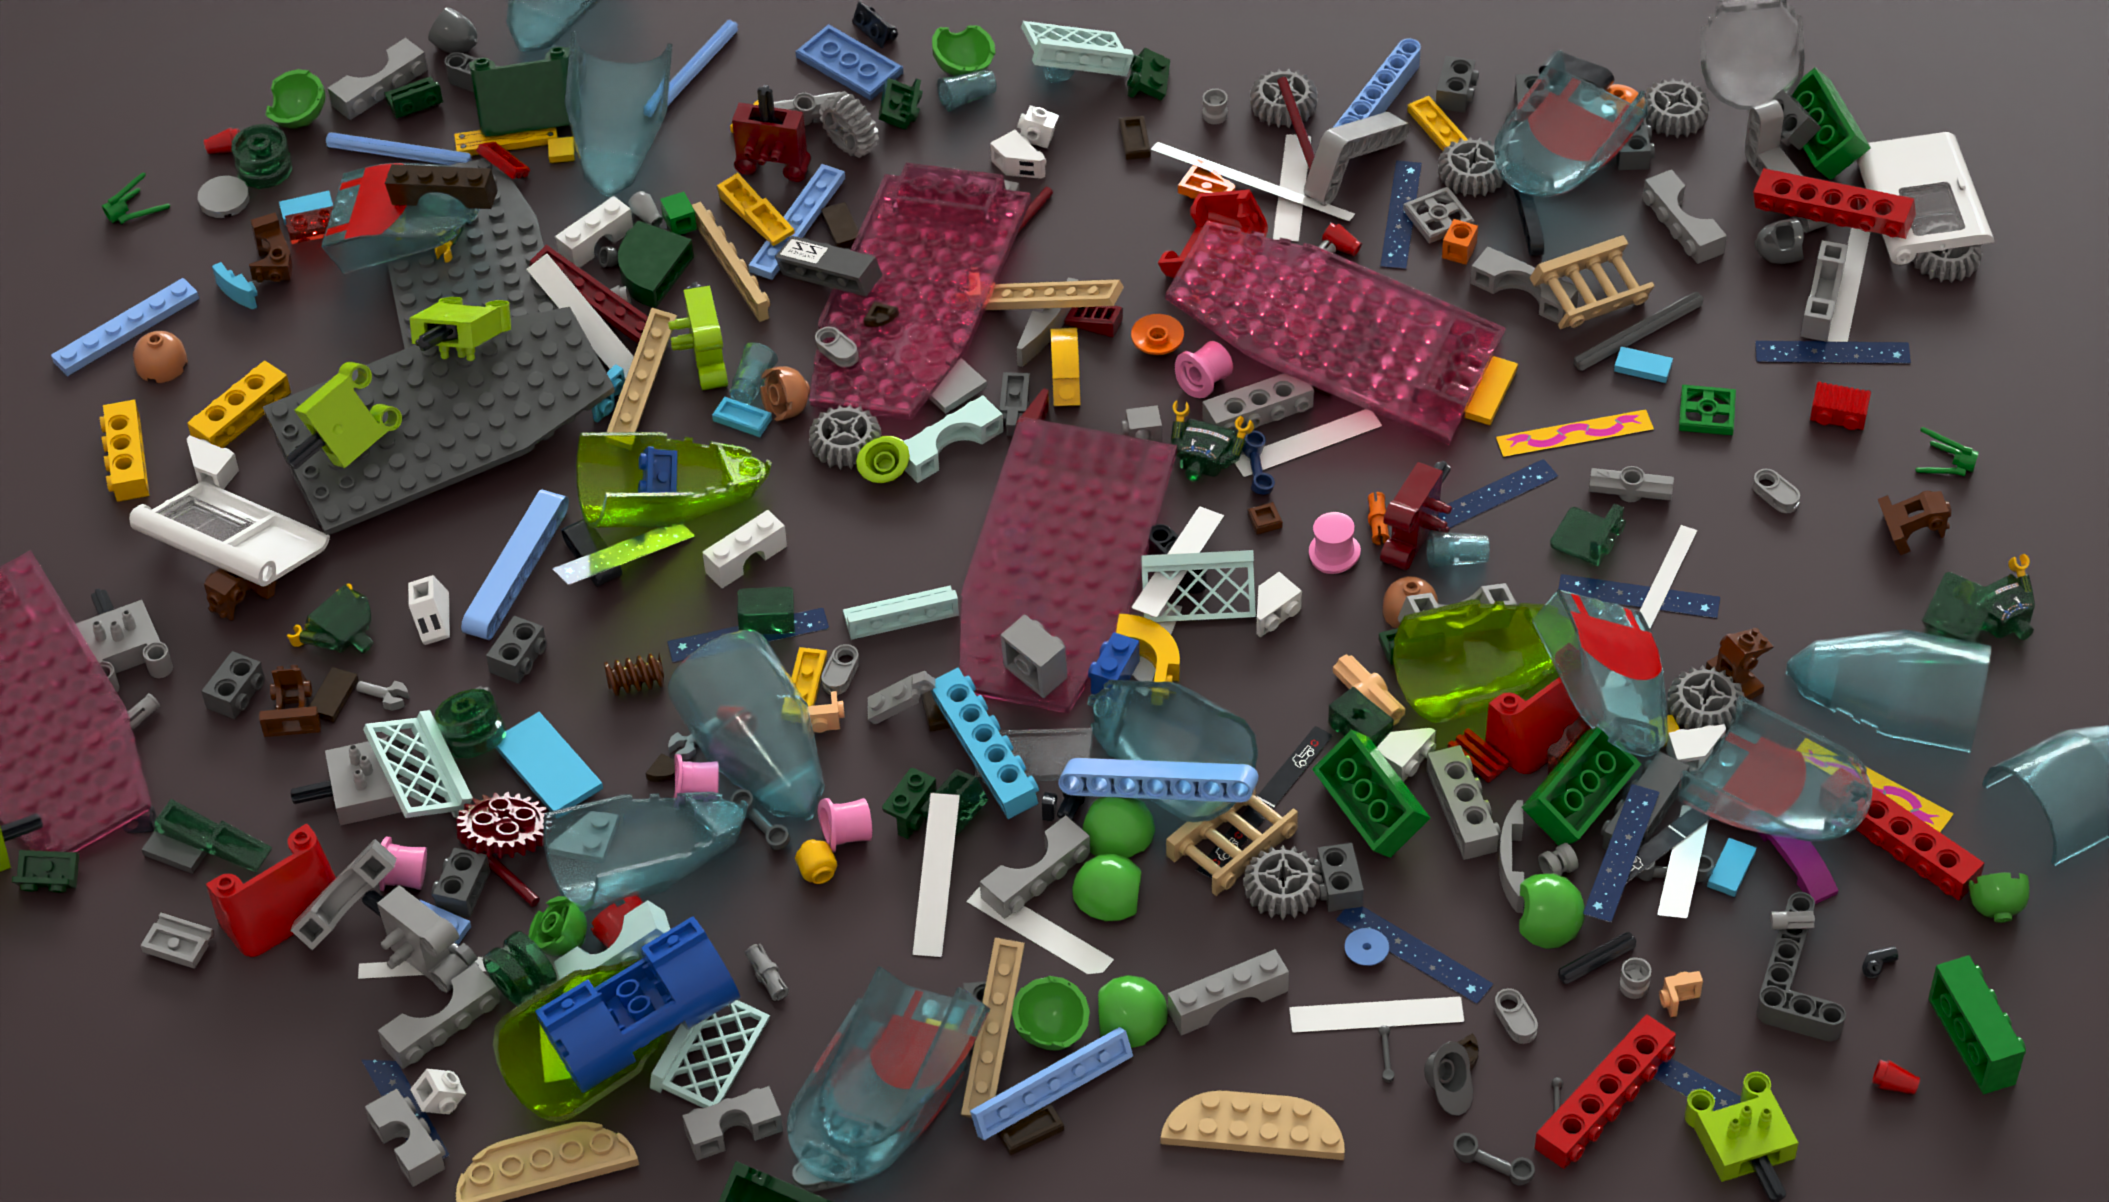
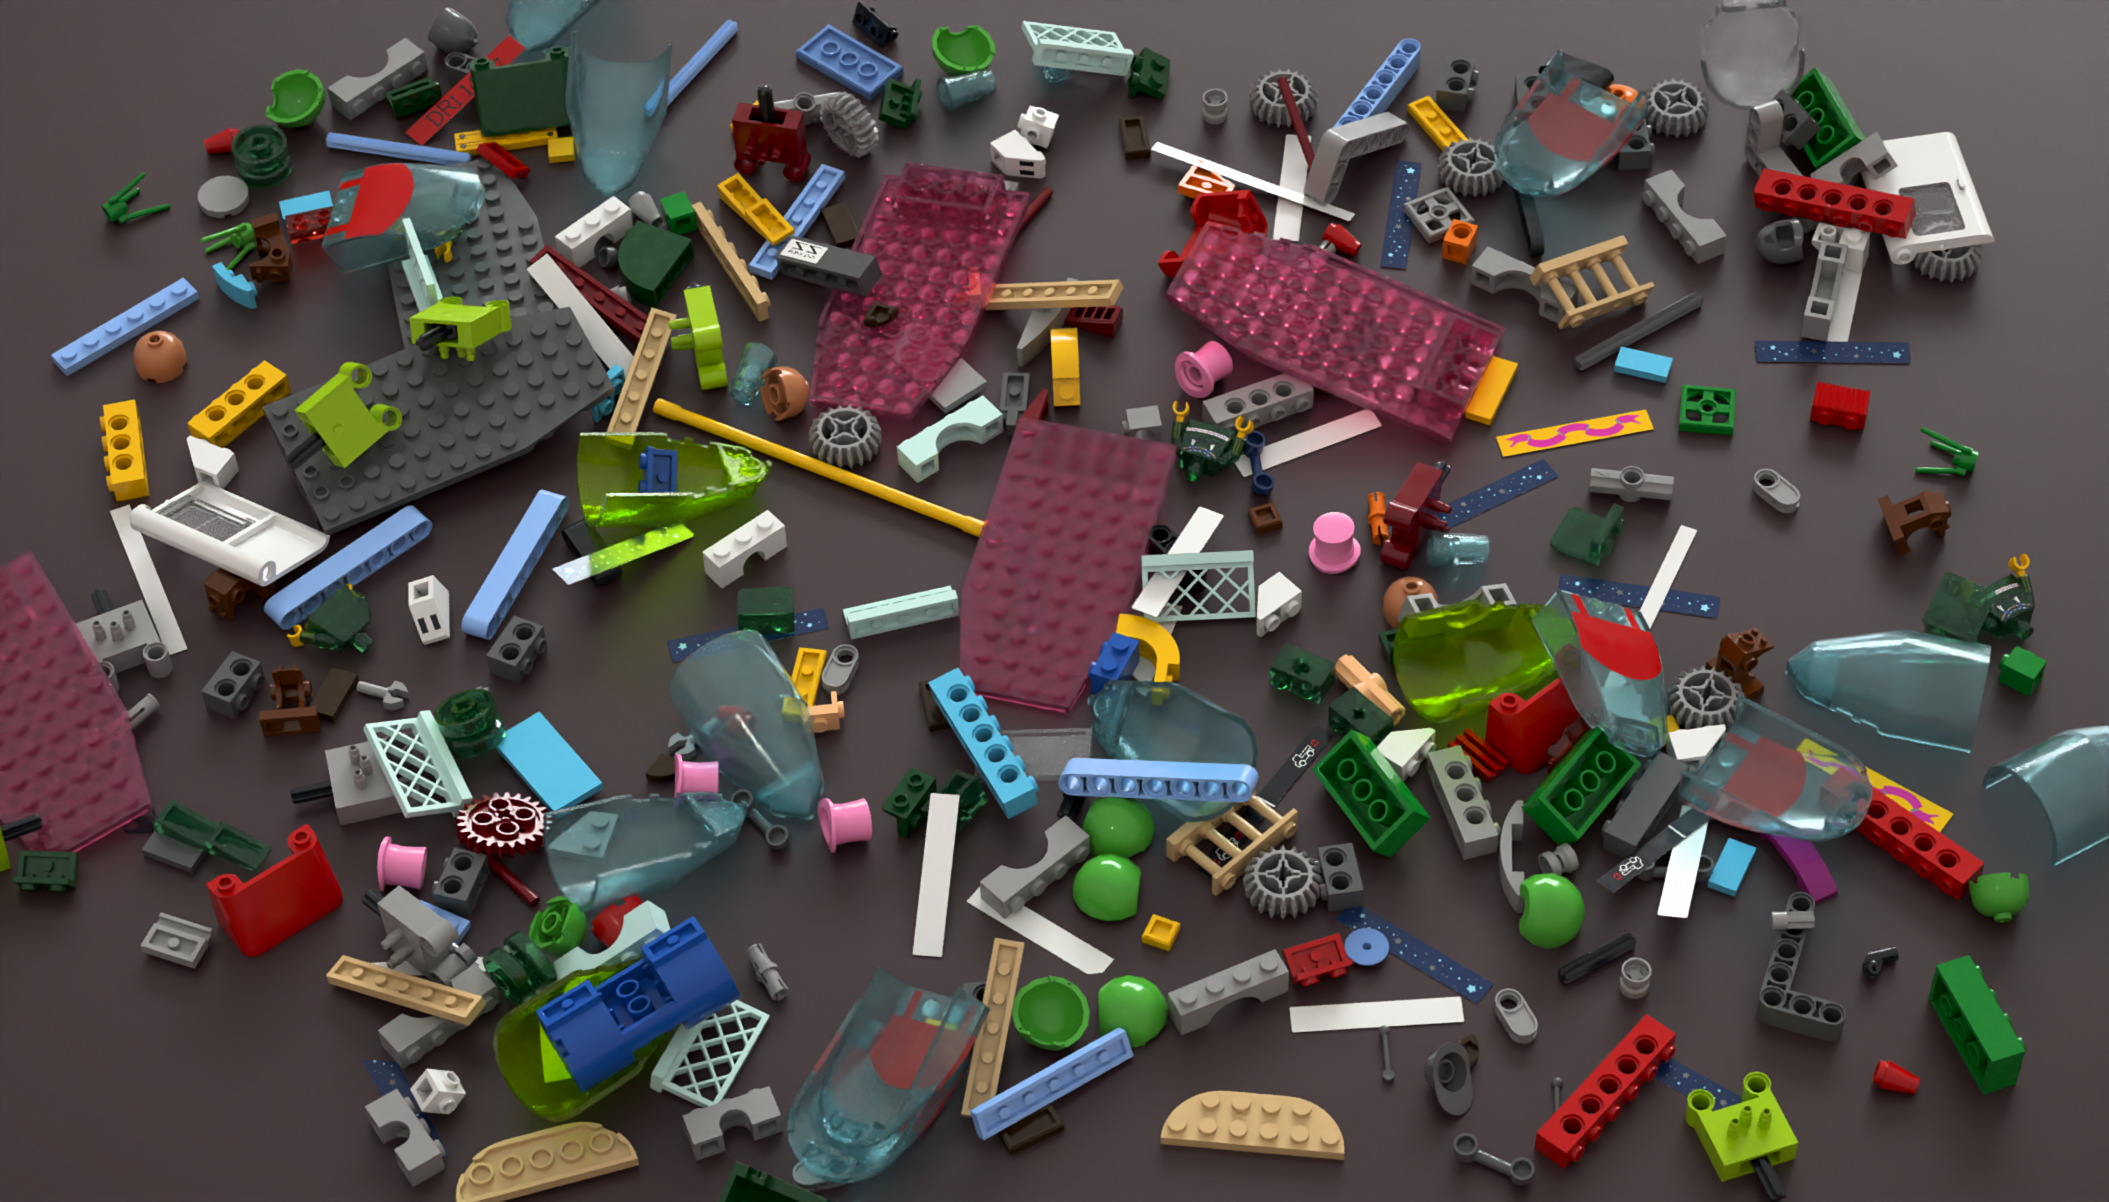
(149, 581): none -> white sticker
(240, 236): none -> bright green plant
(342, 893): light grey arch -> none
(348, 566): none -> light blue beam
(406, 990): none -> tan plate
(419, 271): none -> light aqua fence
(460, 94): none -> red sticker
(470, 186): dark brown arch -> none
(634, 674): reddish brown piece -> none
(677, 413): none -> yellow piece
(742, 417): medium azure tile -> none
(816, 861): yellow head -> none
(840, 351): light grey piece -> none
(883, 459): lime hat -> none
(898, 696): light grey hinge -> none
(1034, 655): light grey brick -> none
(1049, 806): black tile -> none
(1157, 334): orange dish -> none
(1161, 932): none -> yellow tile
(1302, 673): none -> clear green brick
(1317, 959): none -> red bracket
(1621, 853): dark blue sticker -> none
(1680, 988): light nougat bracket -> none
(1857, 243): none -> white slope
(1867, 155): none -> light grey arch
(2022, 670): none -> green brick

